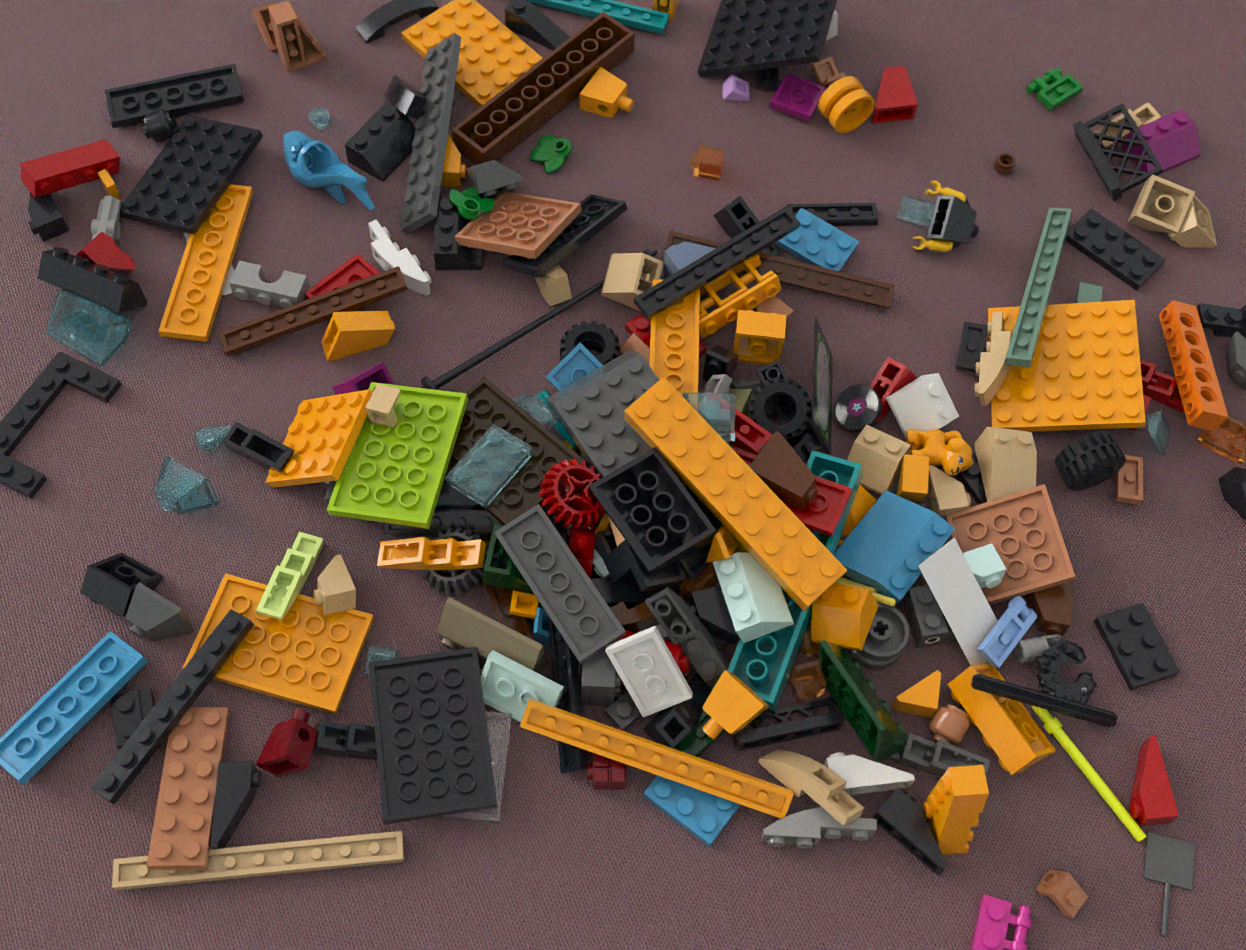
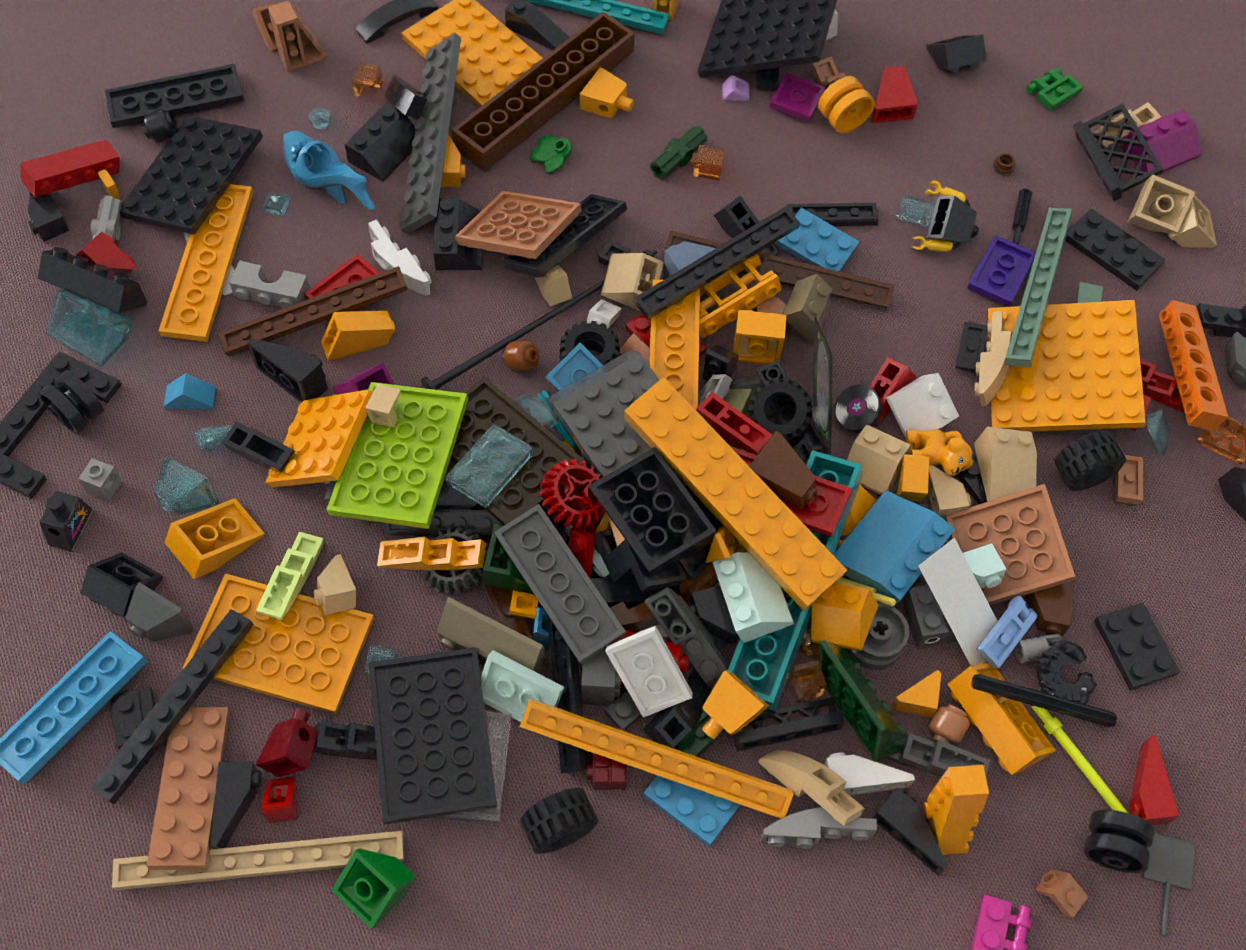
(64, 520): none -> black torso
(71, 401): none -> black wheel
(100, 479): none -> light grey brick
(189, 393): none -> dark azure slope
(212, 537): none -> light orange slope
(276, 203): none -> clear light blue slope
(280, 800): none -> red slope
(290, 368): none -> black slope
(366, 76): none -> clear orange panel
(372, 885): none -> green slope
(470, 204): green plate -> none
(492, 175): dark grey slope -> none
(521, 356): none -> dark orange head
(558, 820): none -> black tyre
(604, 313): none -> white bracket
(611, 248): none -> black plate
(678, 152): none -> dark green piece
(717, 411): clear light blue slope -> none
(808, 300): none -> dark tan slope
(958, 52): none -> black slope
(1002, 271): none -> dark purple plate
(1021, 214): none -> black axle
(1119, 841): none -> black wheel

